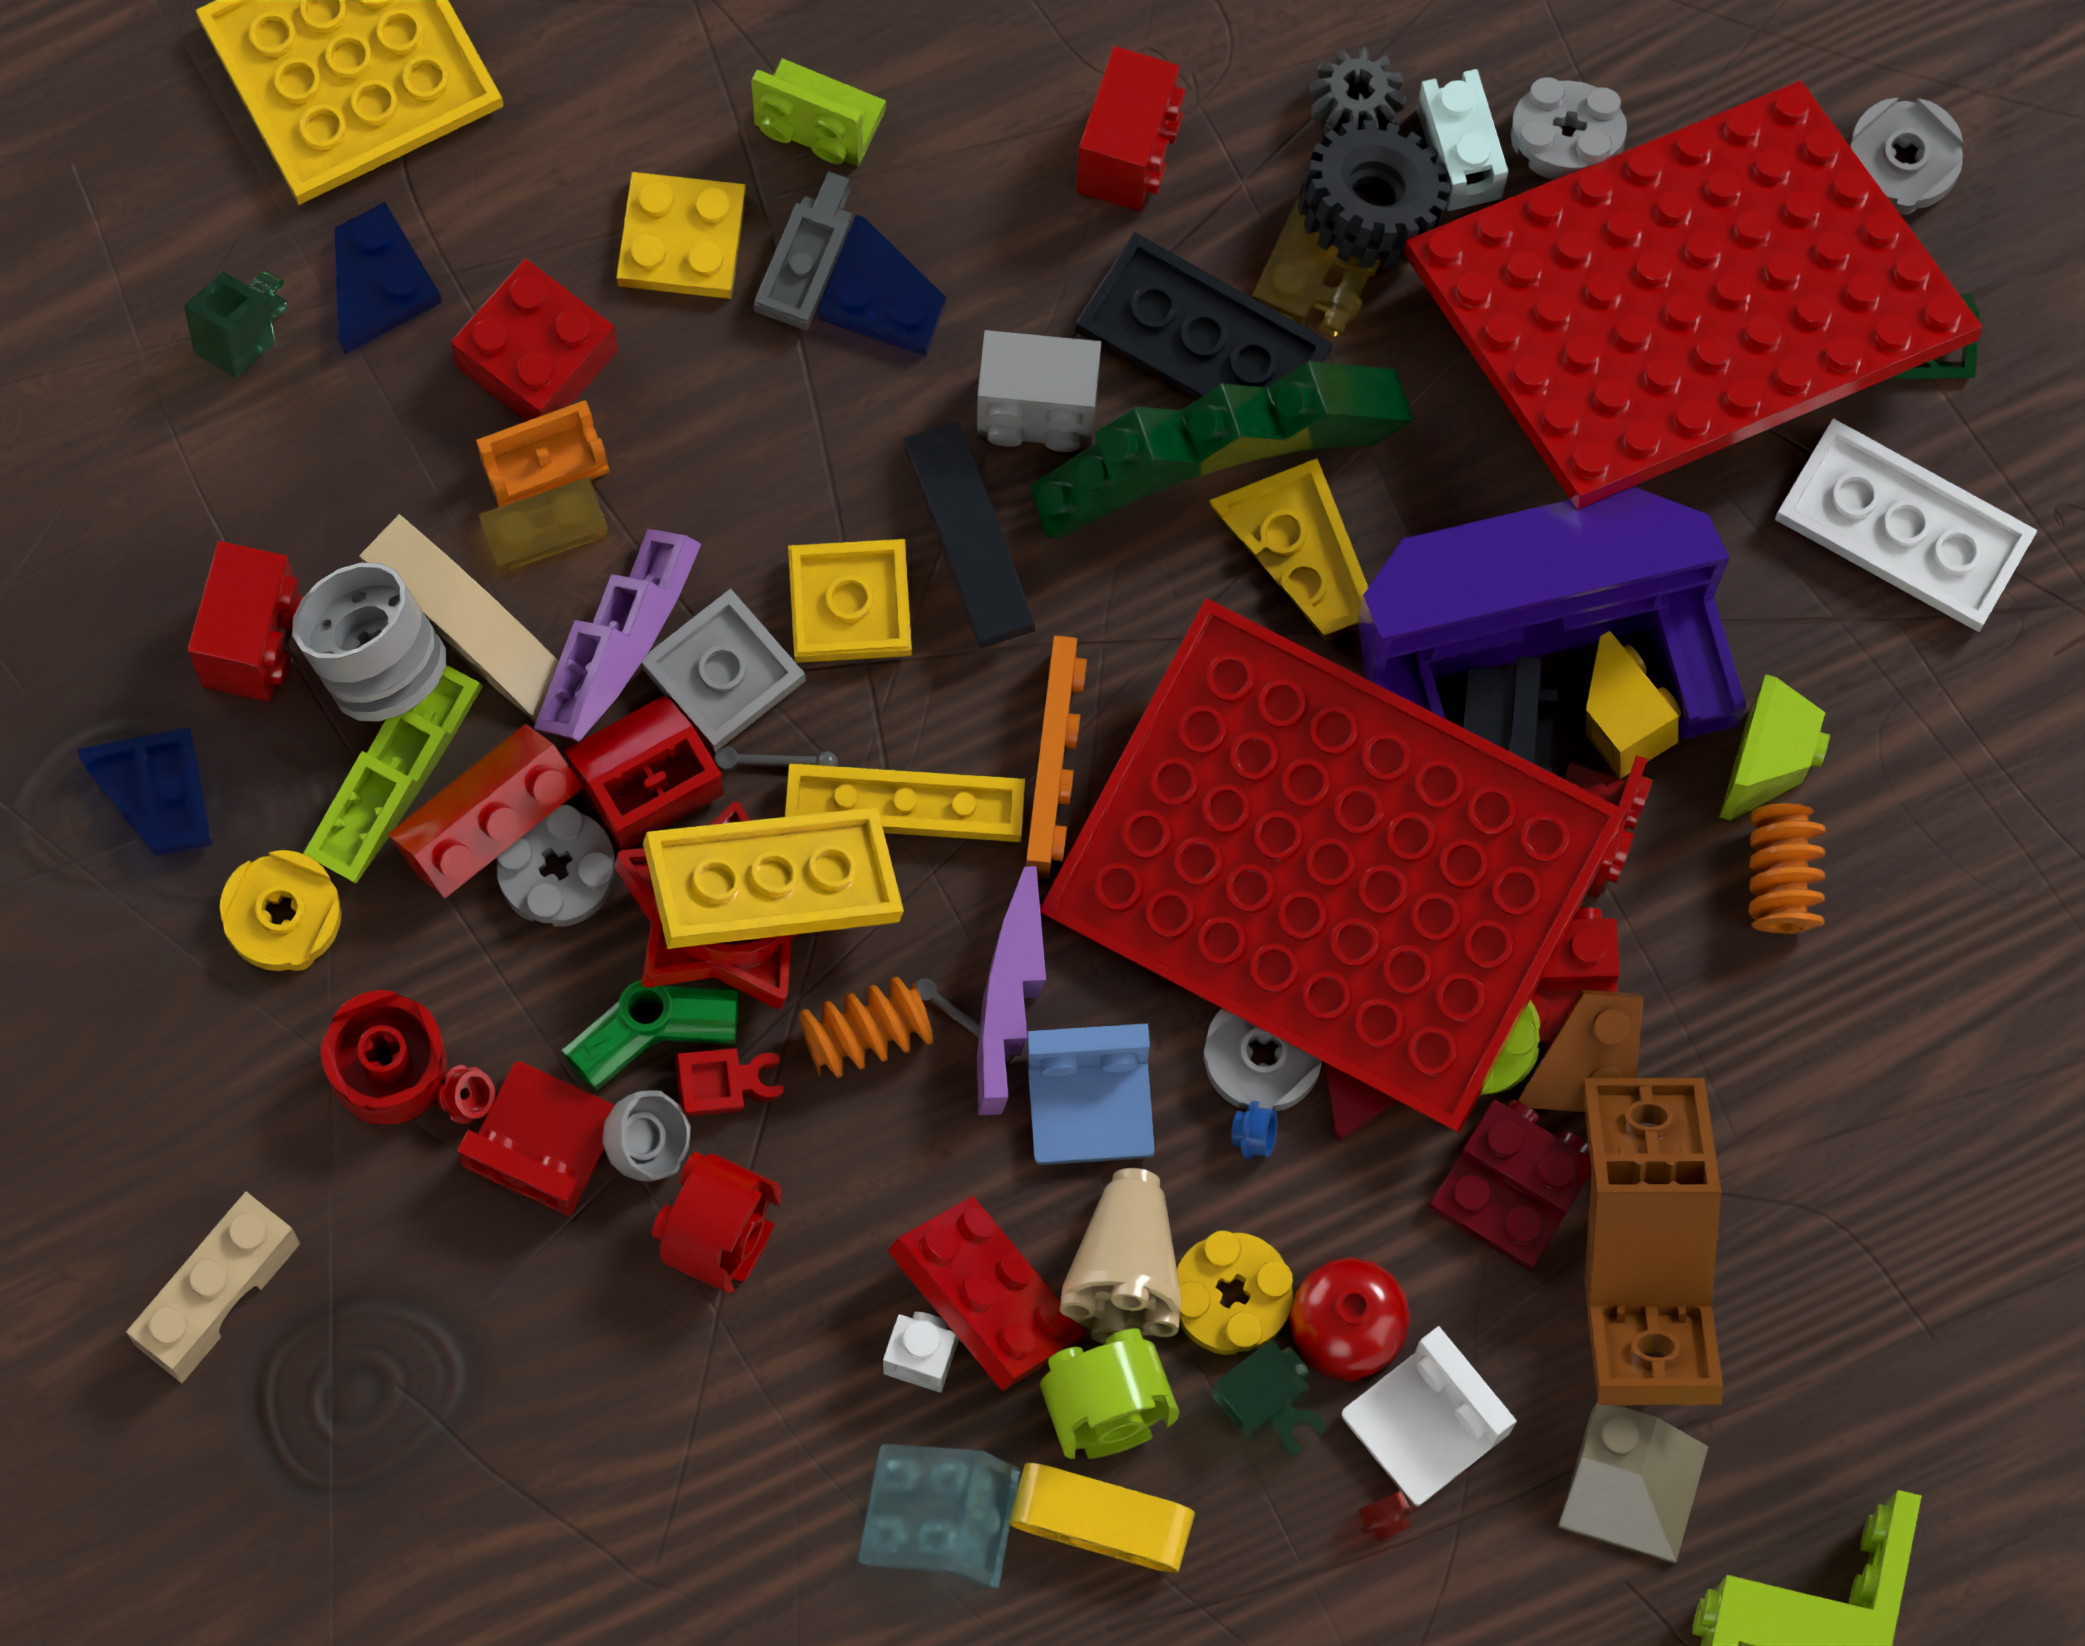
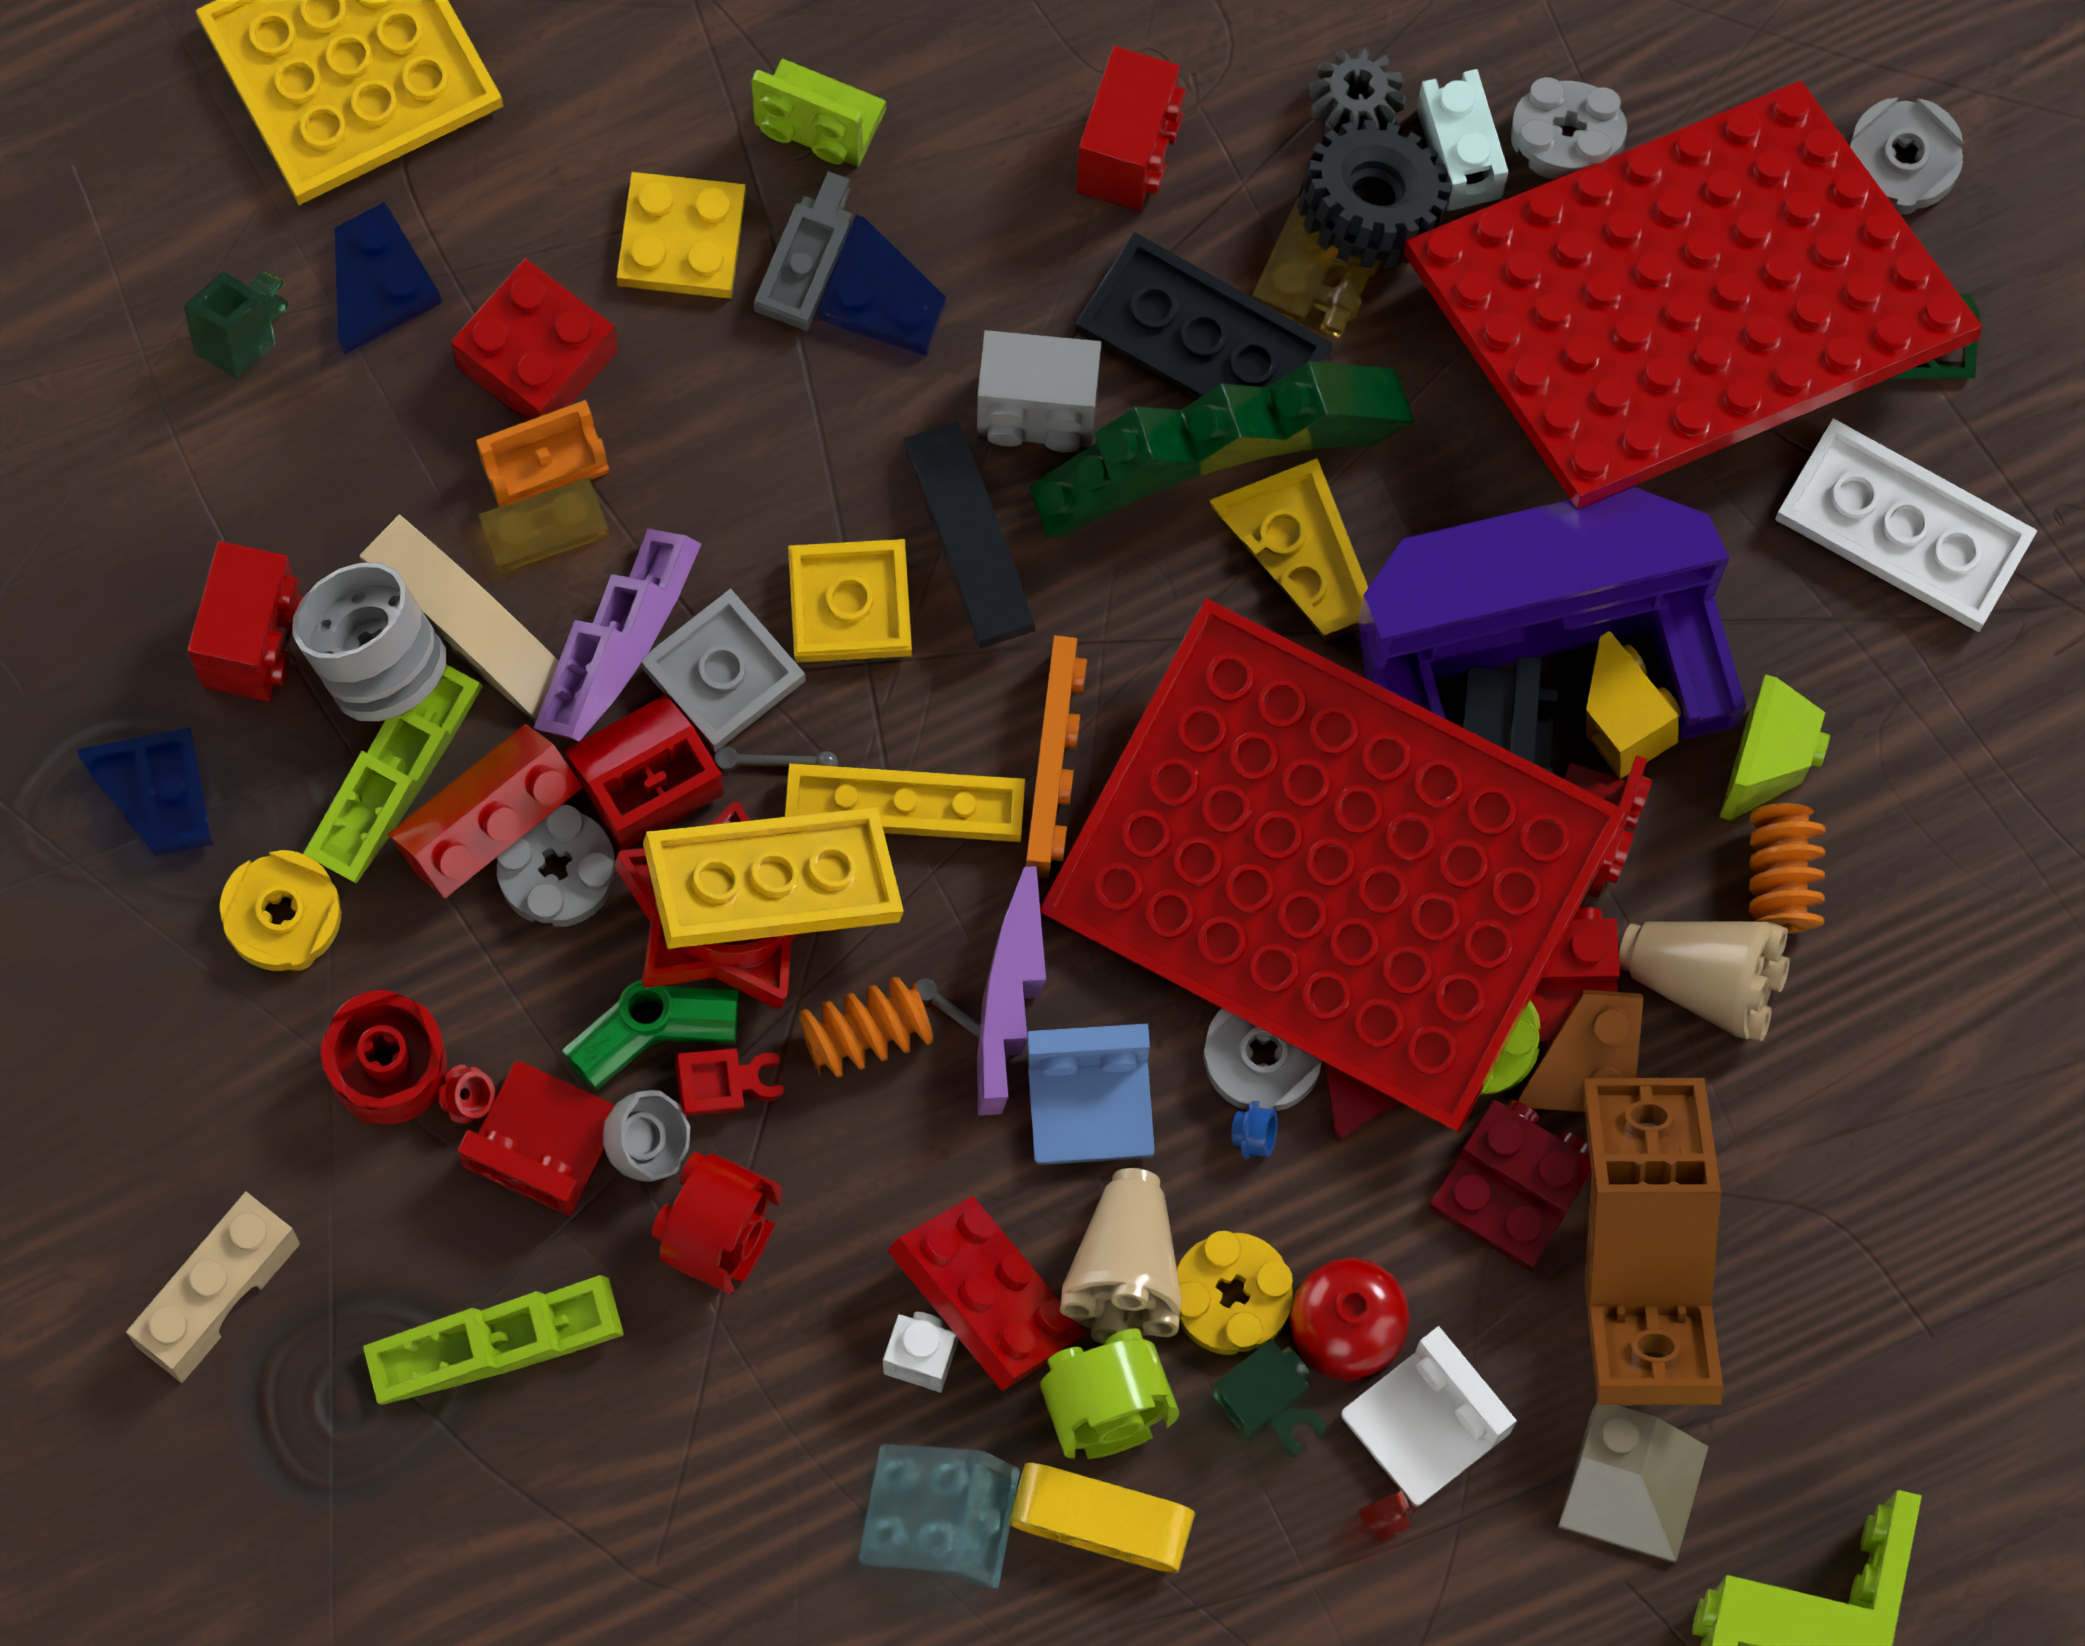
(492, 1340): none -> lime slope
(1711, 968): none -> tan cone

